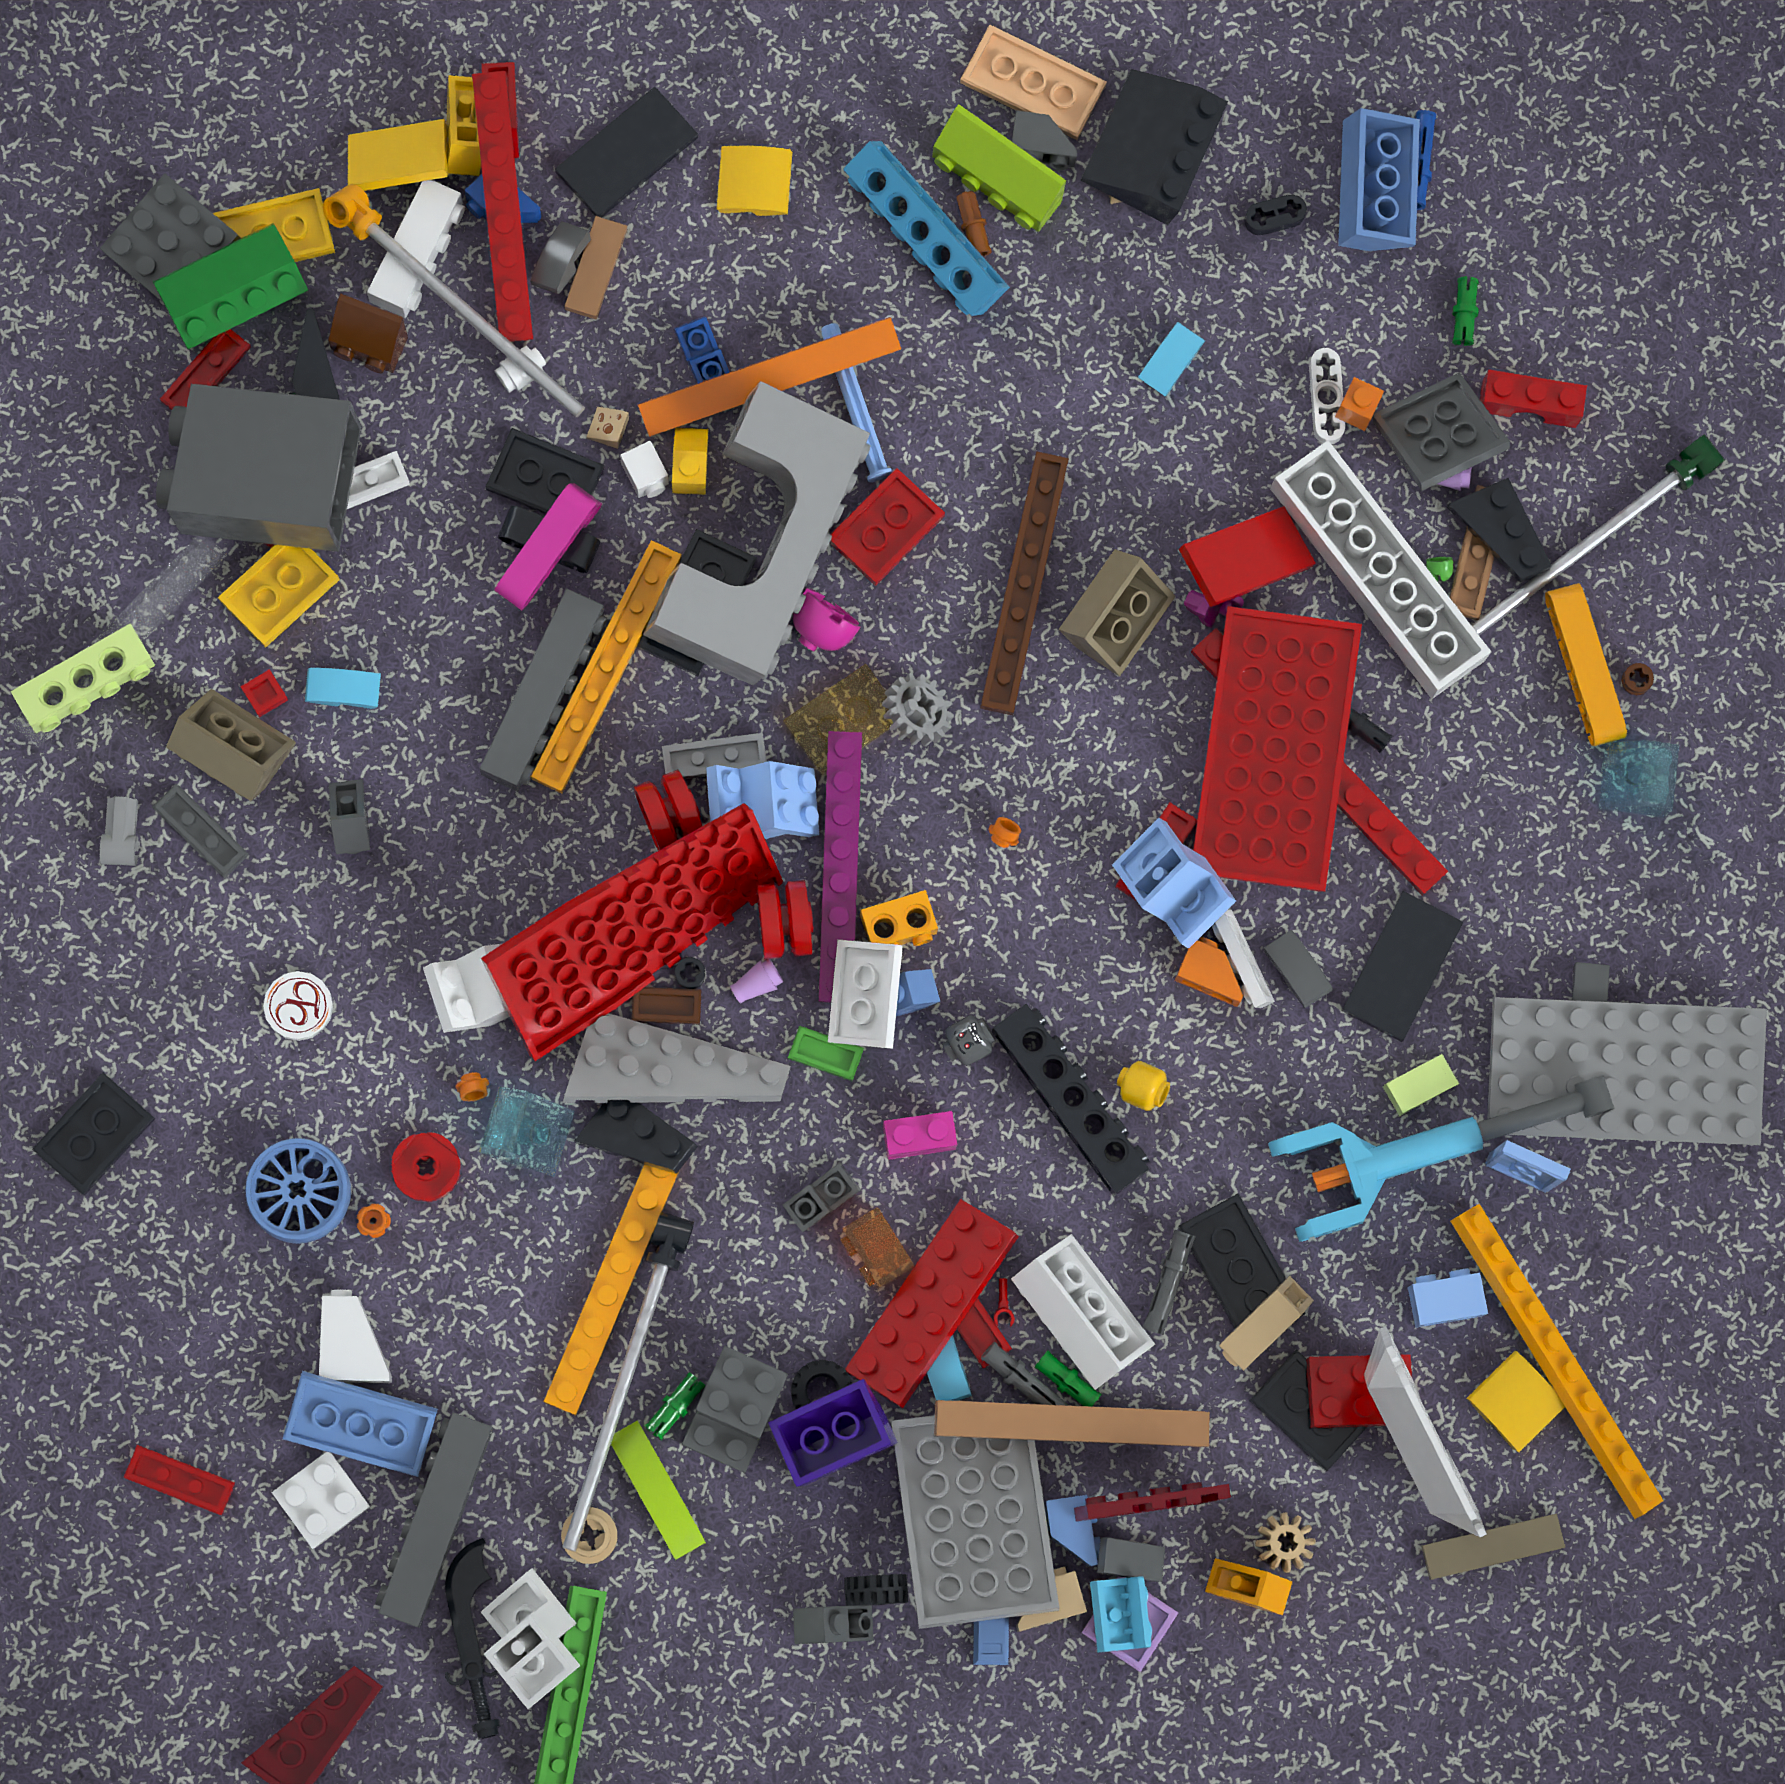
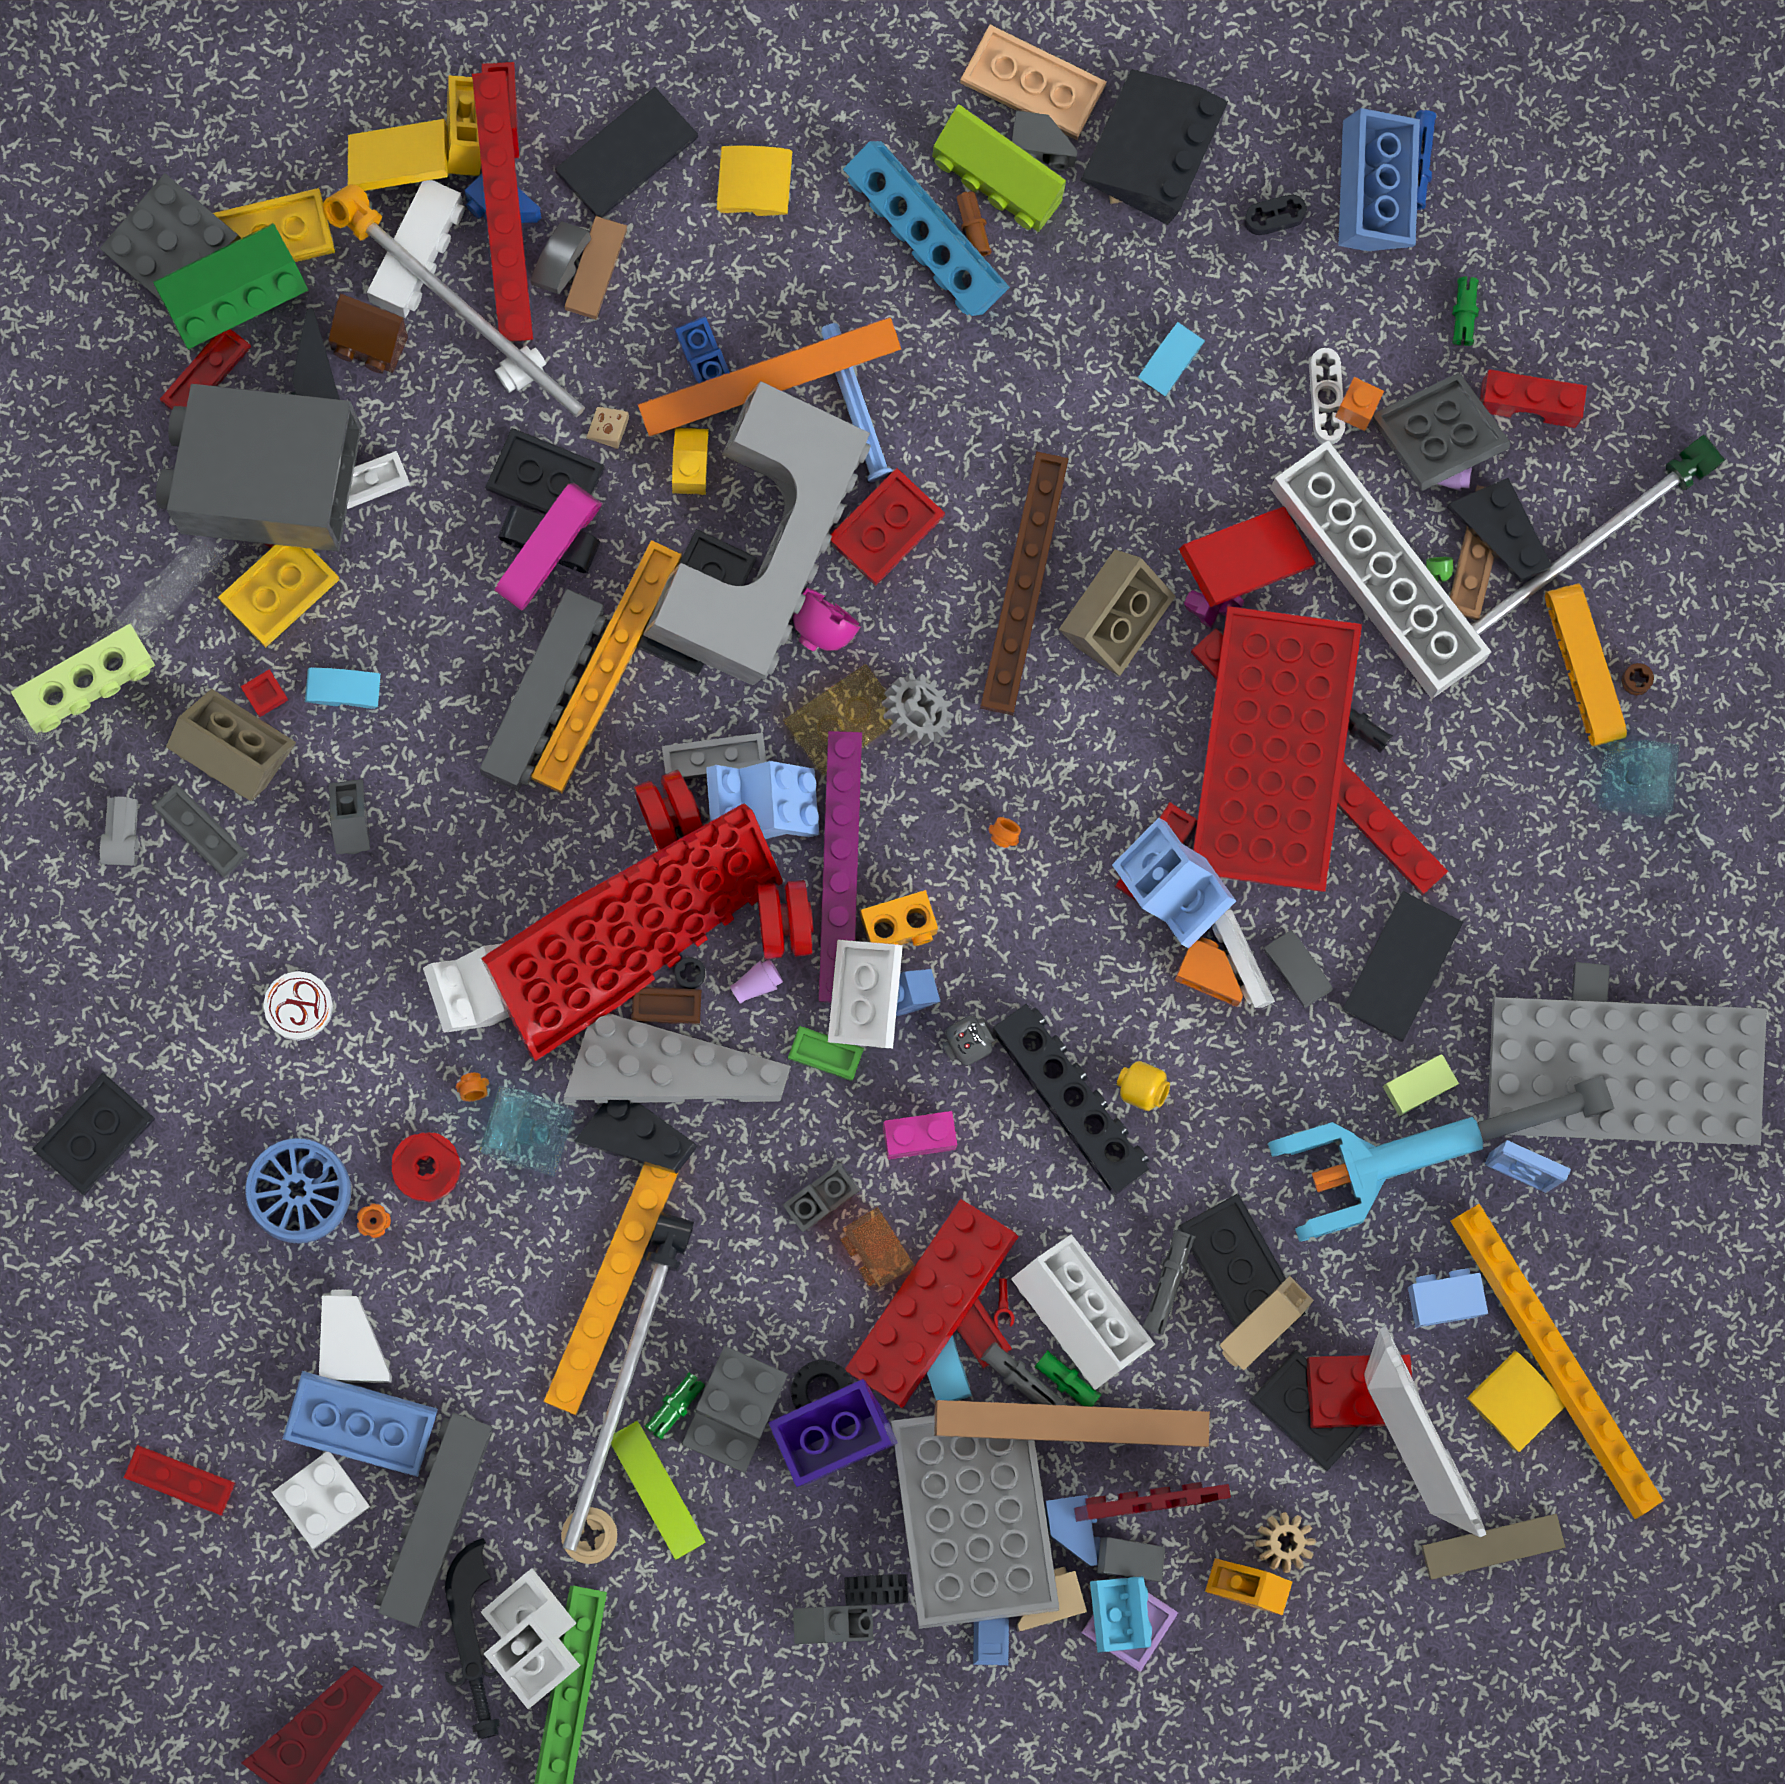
(645, 470): white brick -> none

